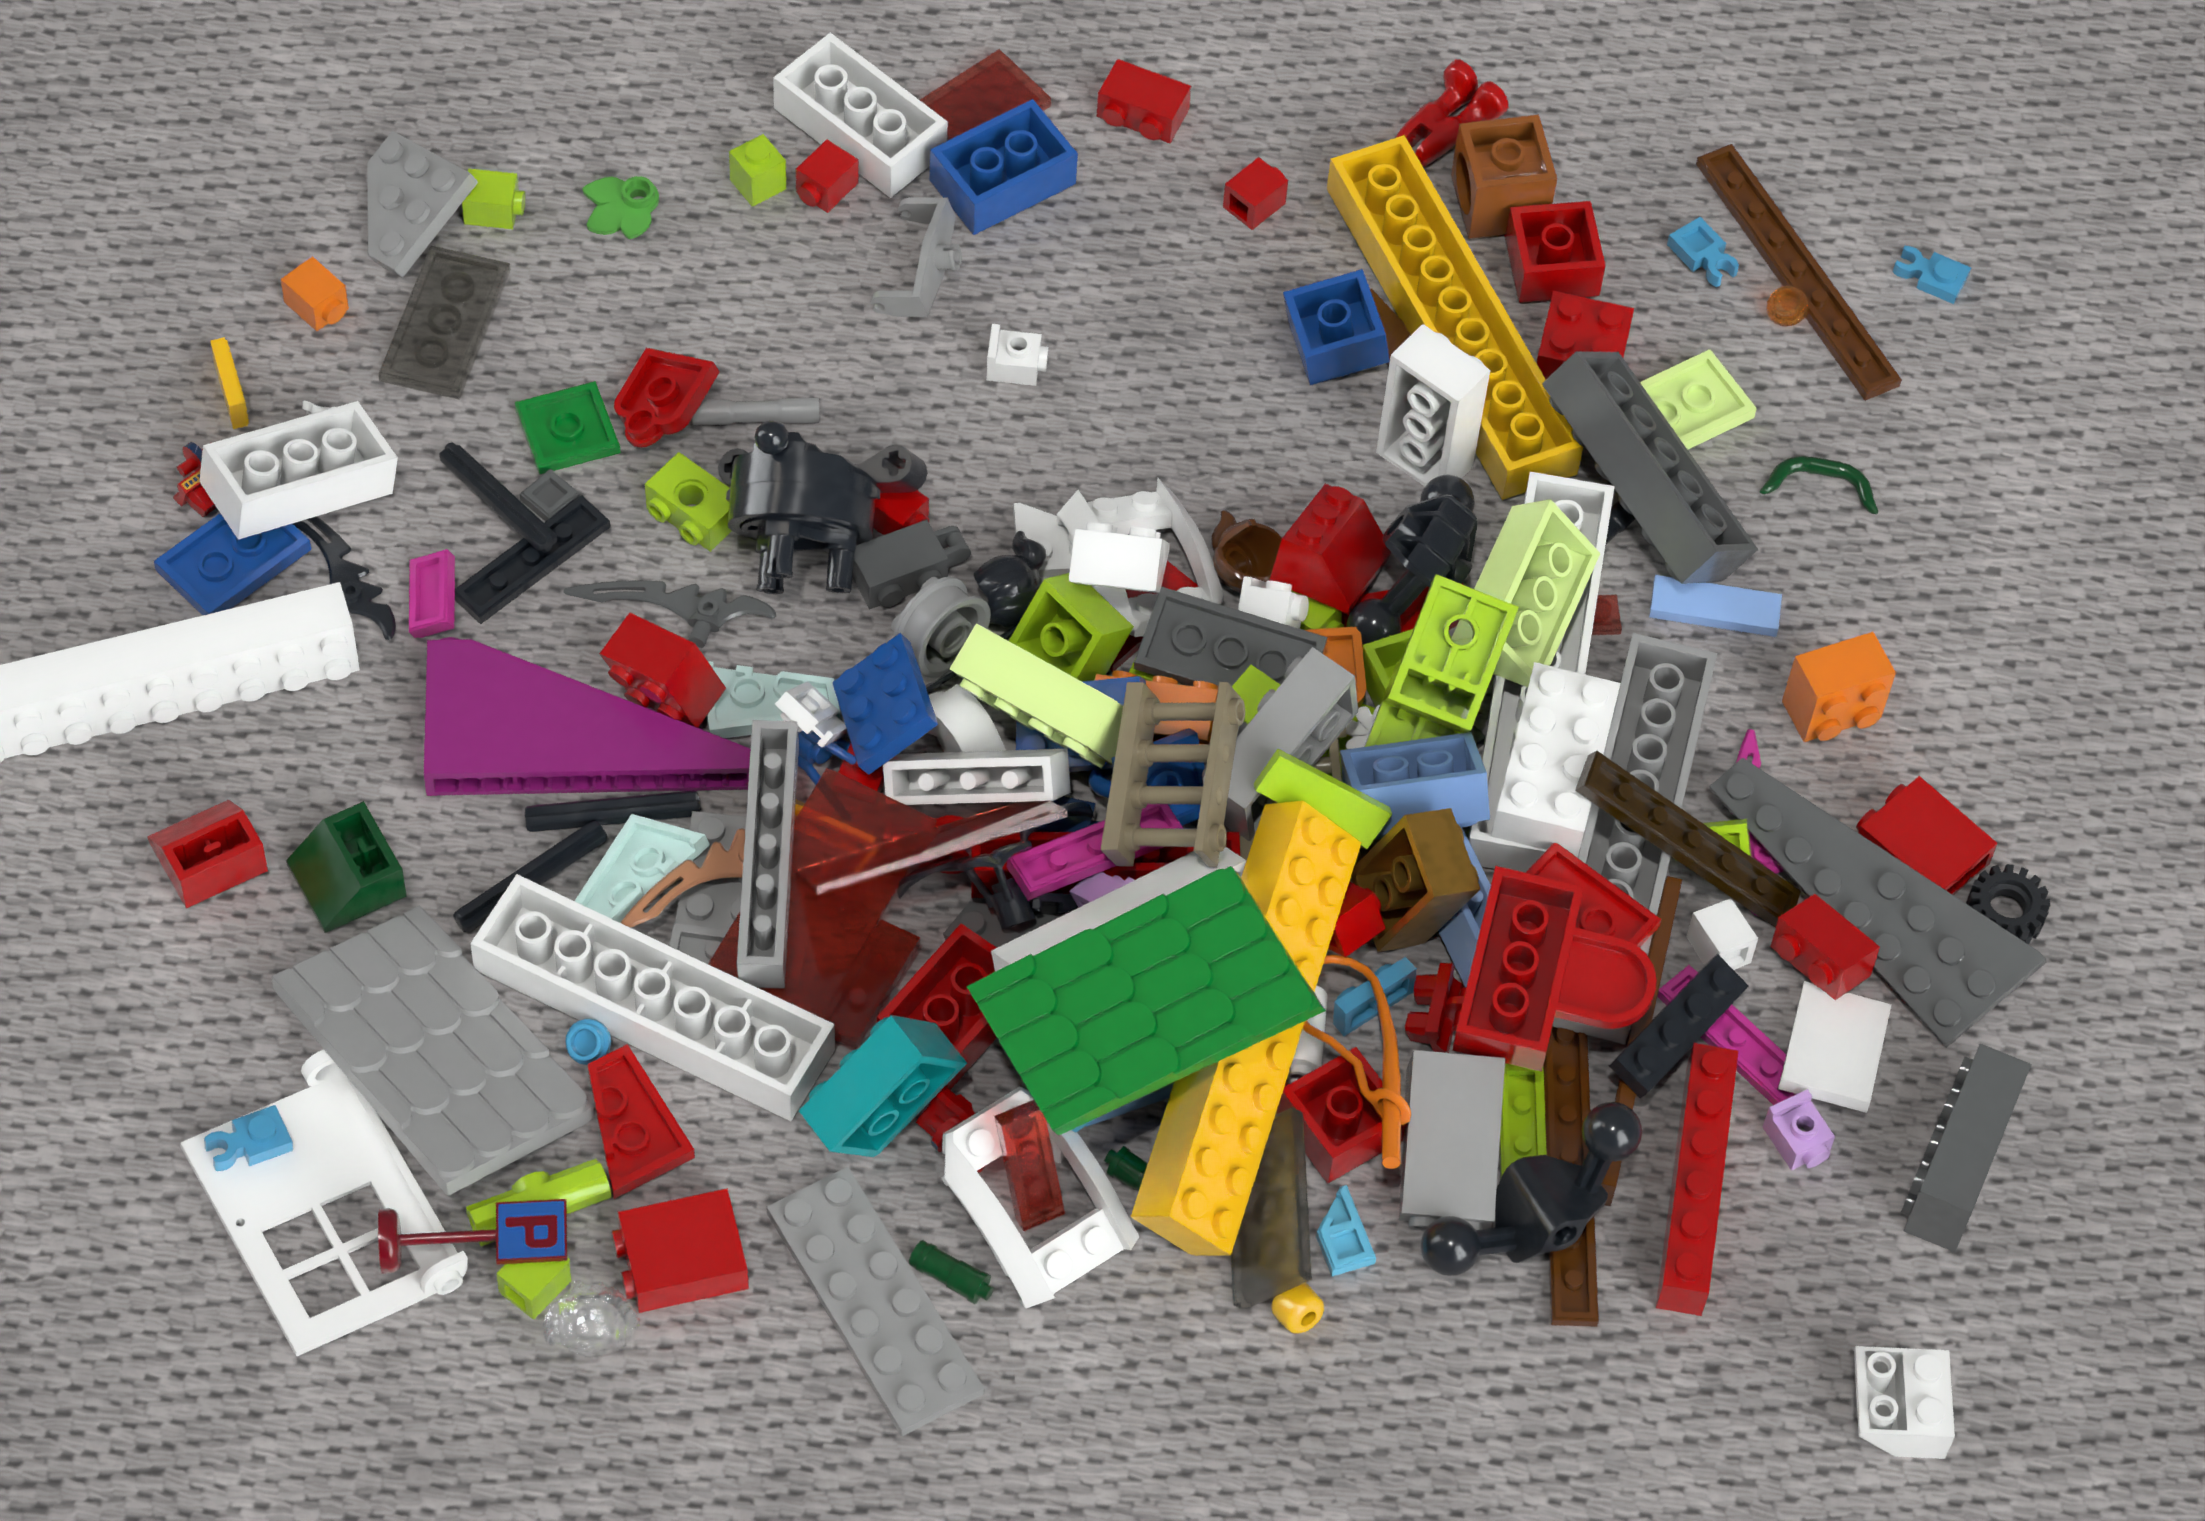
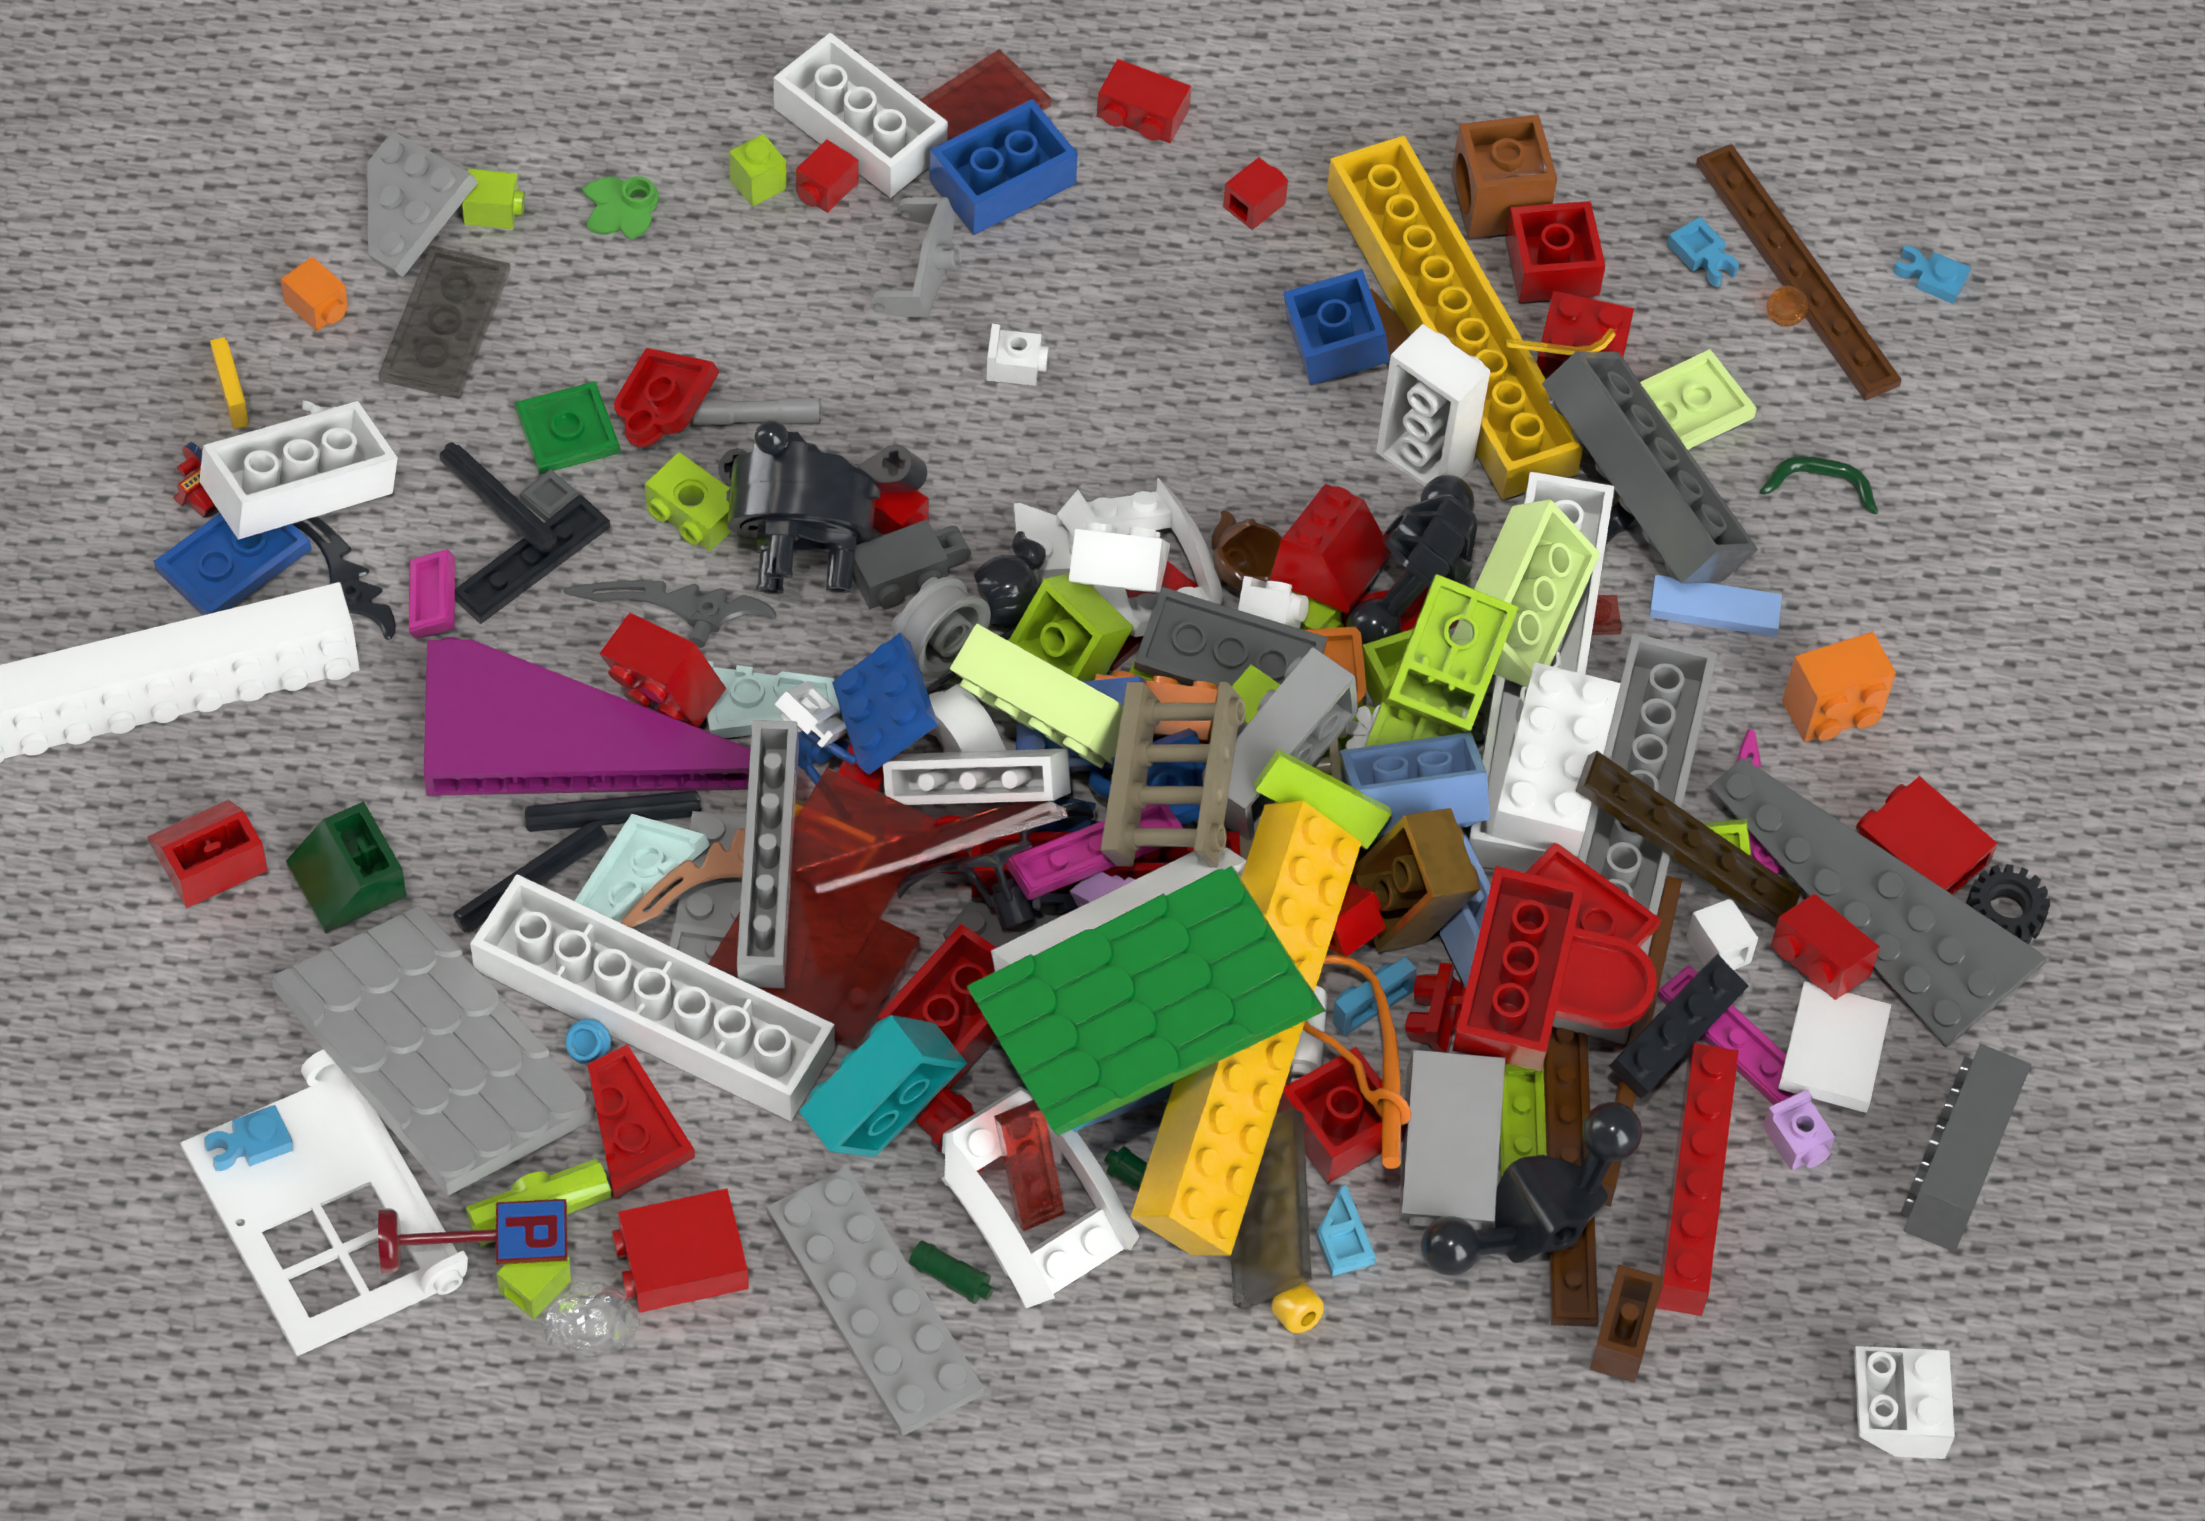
(1433, 118): red piece -> none
(1560, 349): none -> yellow piece
(1626, 1323): none -> reddish brown brick

